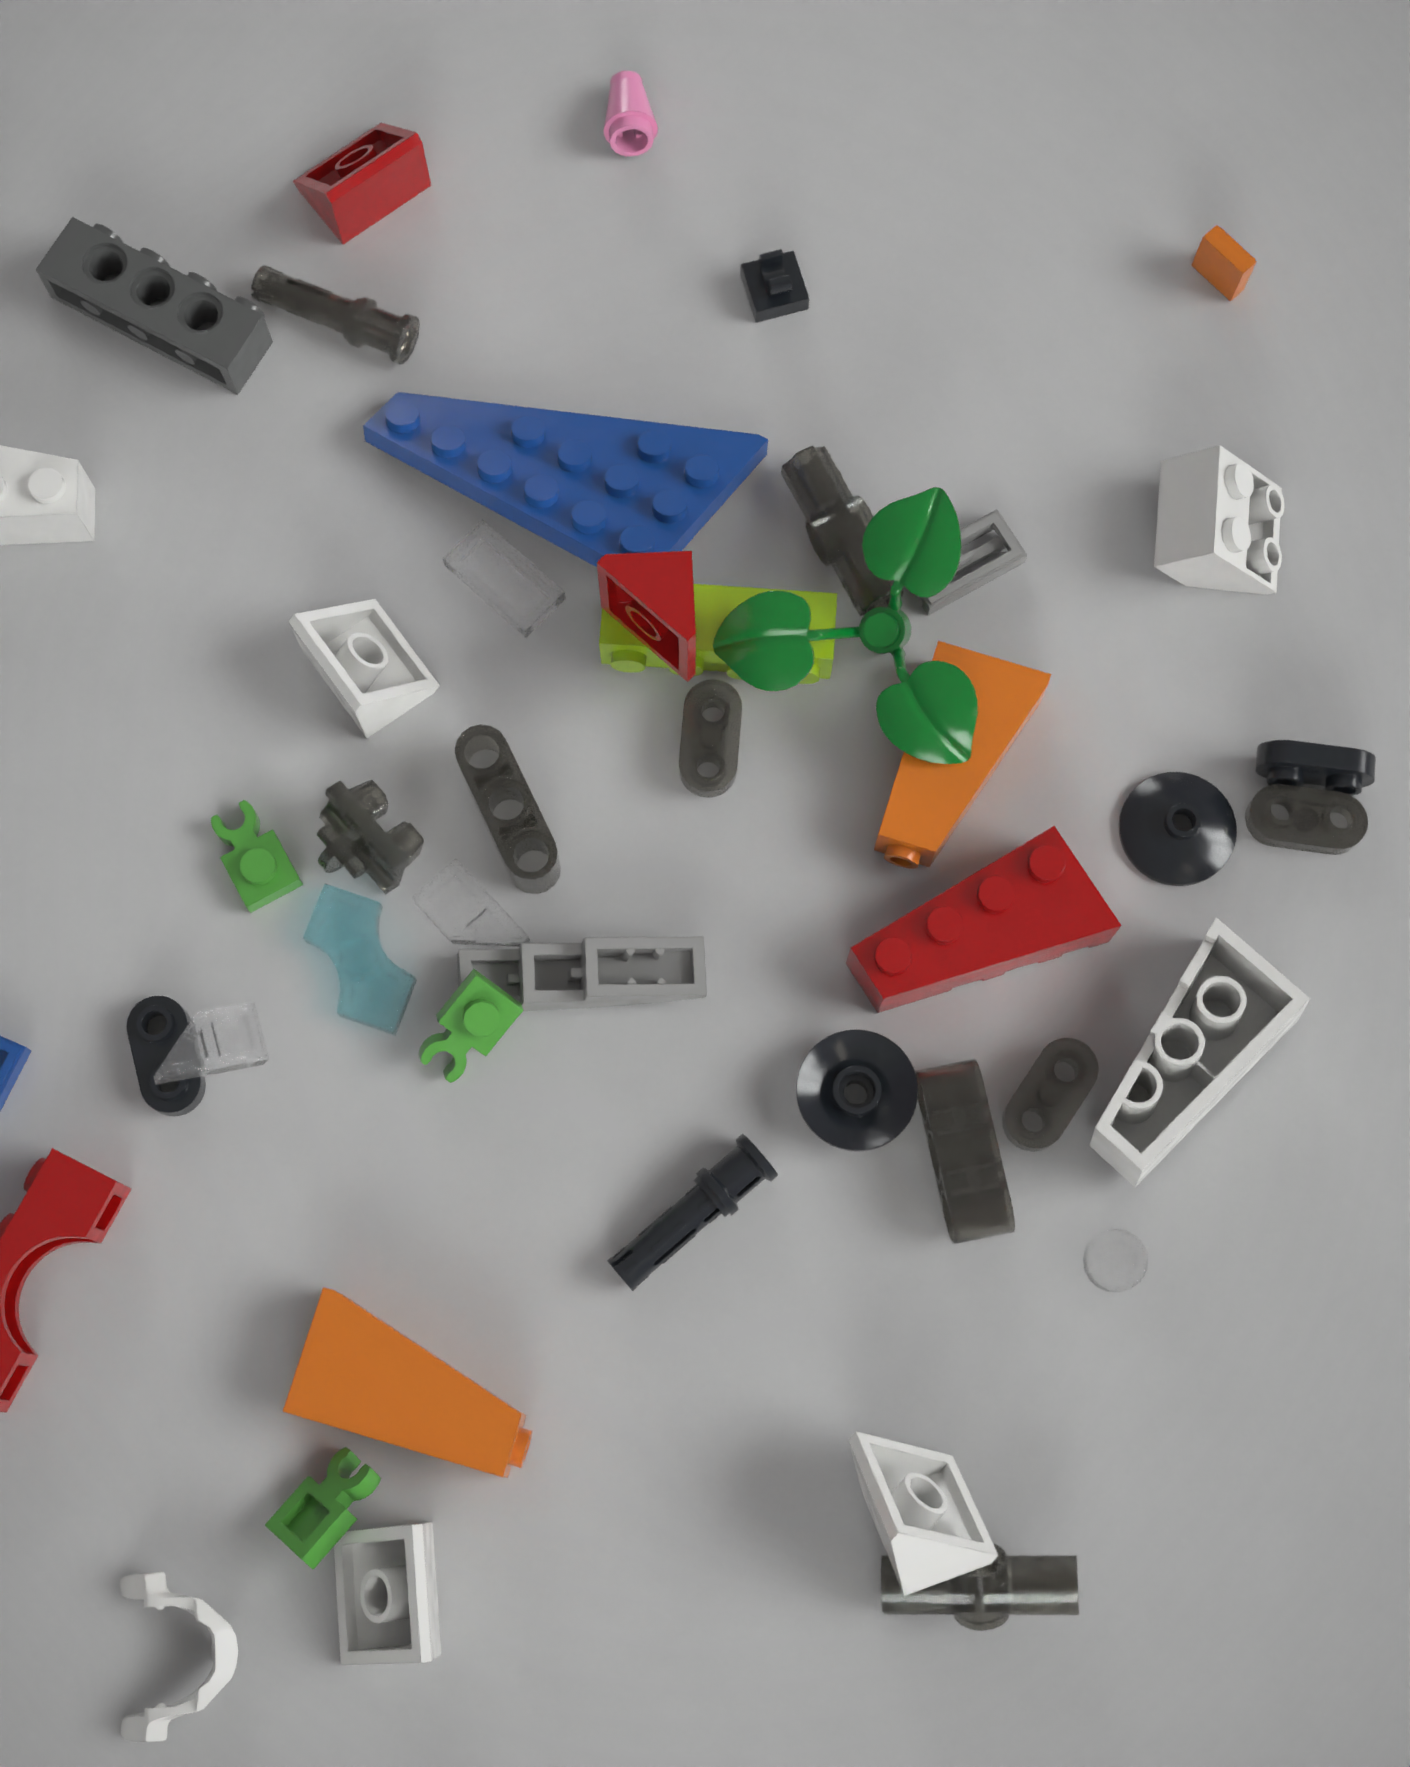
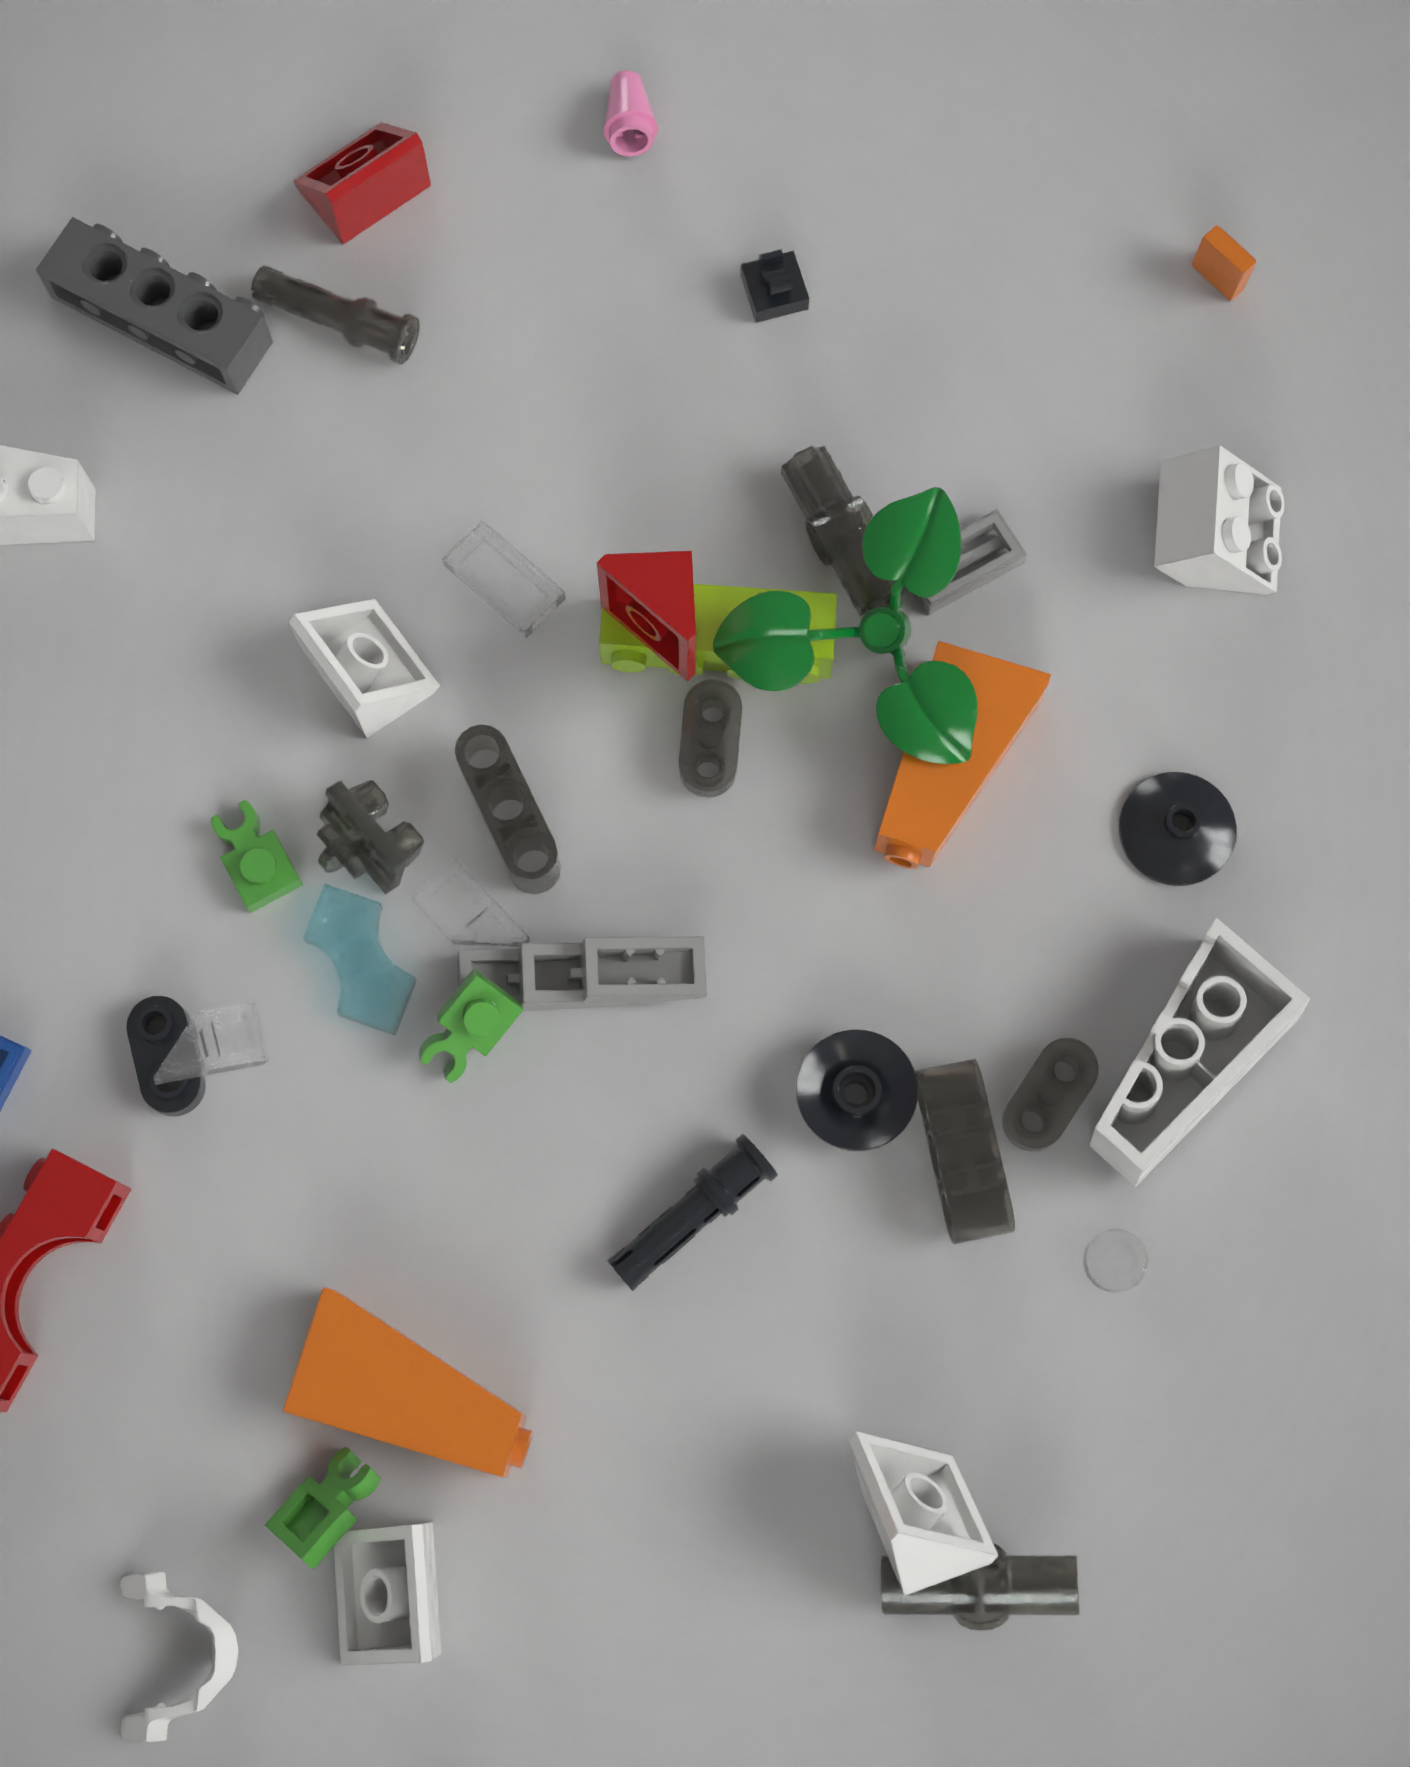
(570, 475): blue wing -> none
(996, 920): red wedge -> none
(1308, 821): clear smoke plate -> none
(1315, 764): black plate -> none

